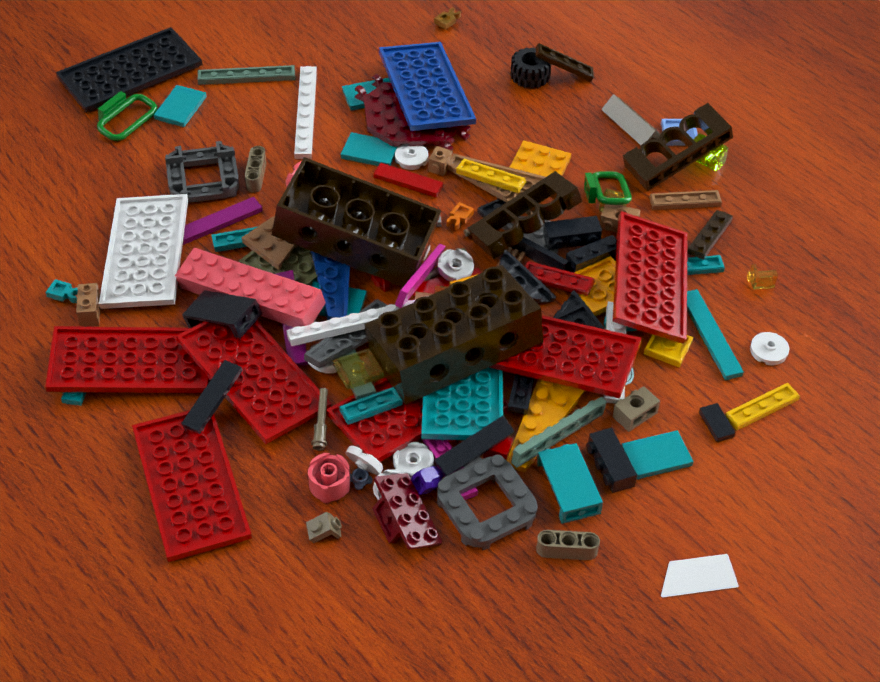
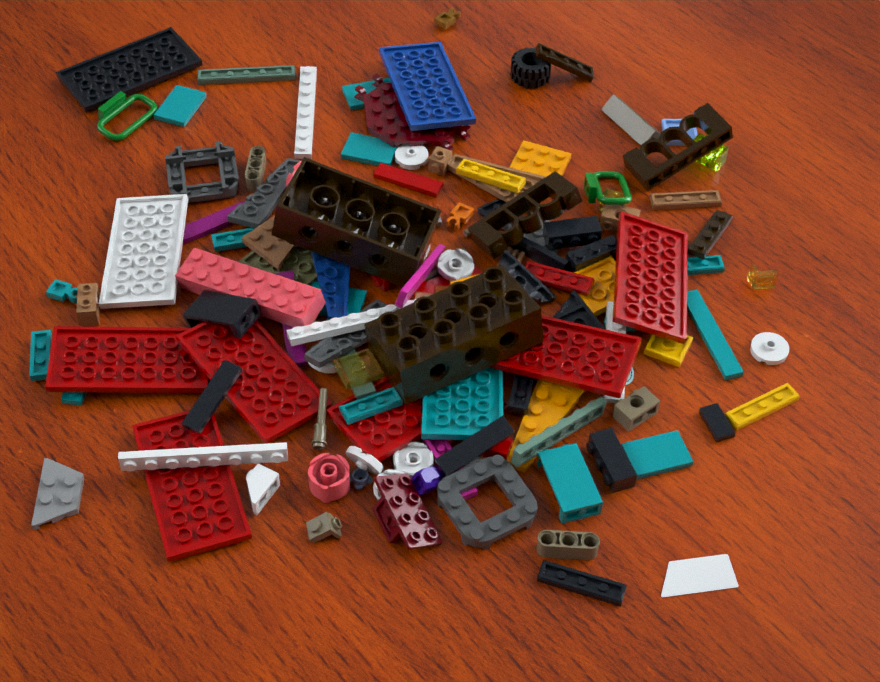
(40, 354): none -> teal plate
(57, 493): none -> light grey wing
(203, 456): none -> white plate
(261, 486): none -> white slope
(263, 202): none -> dark grey wing
(581, 583): none -> black tile

